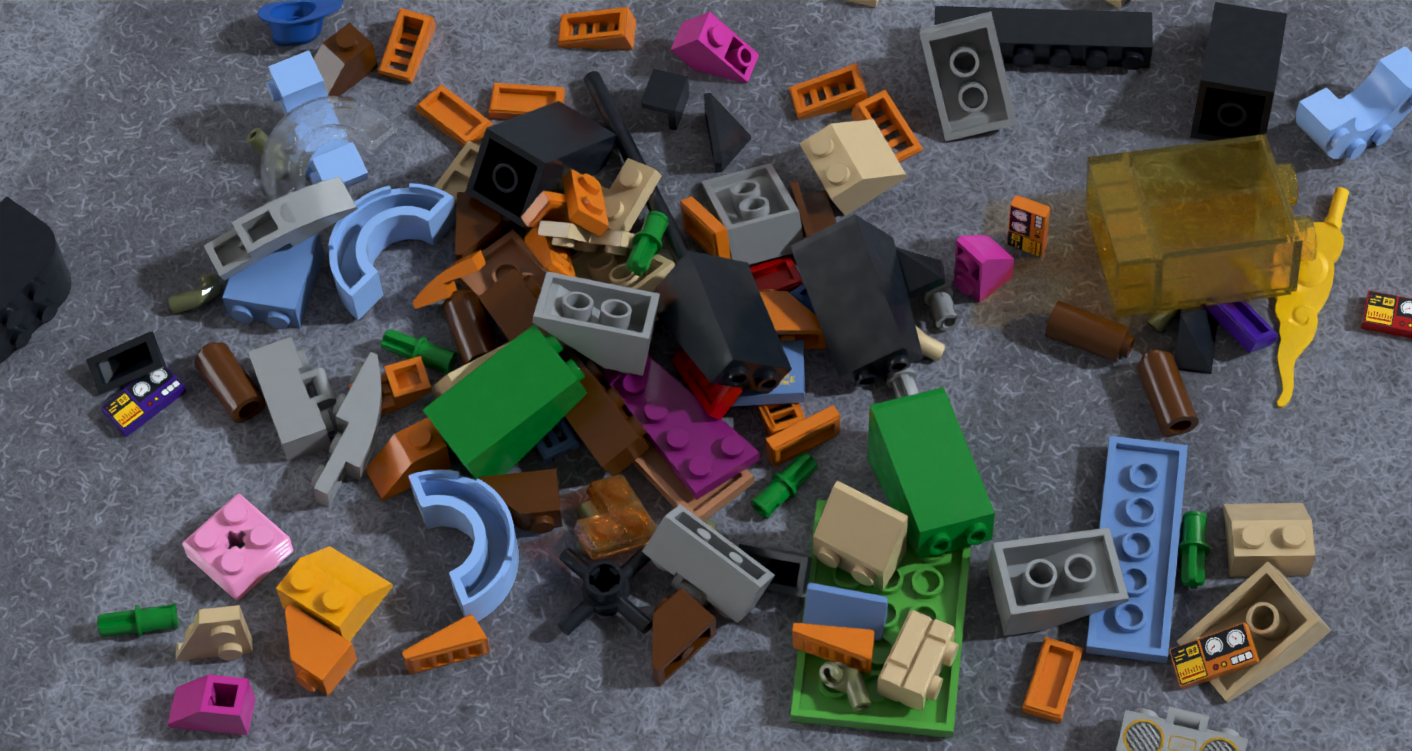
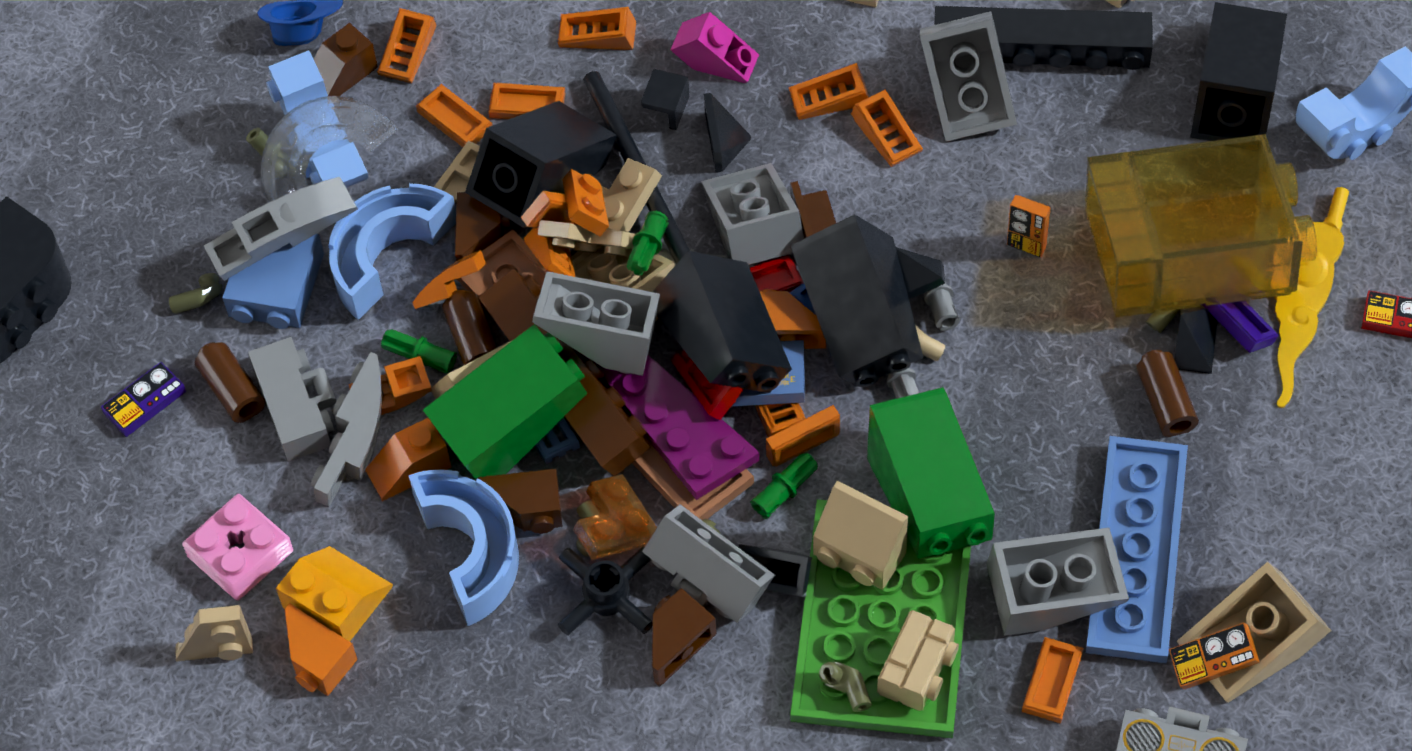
(126, 363): black slope -> none
(138, 620): green axle -> none
(213, 705): dark pink slope -> none
(450, 645): orange slope -> none
(705, 228): orange tile -> none
(836, 644): orange slope -> none
(845, 608): medium blue slope -> none
(853, 162): tan slope -> none
(981, 266): dark pink slope -> none
(1089, 332): reddish brown brick -> none
(1193, 549): green axle -> none
(1269, 534): tan slope -> none

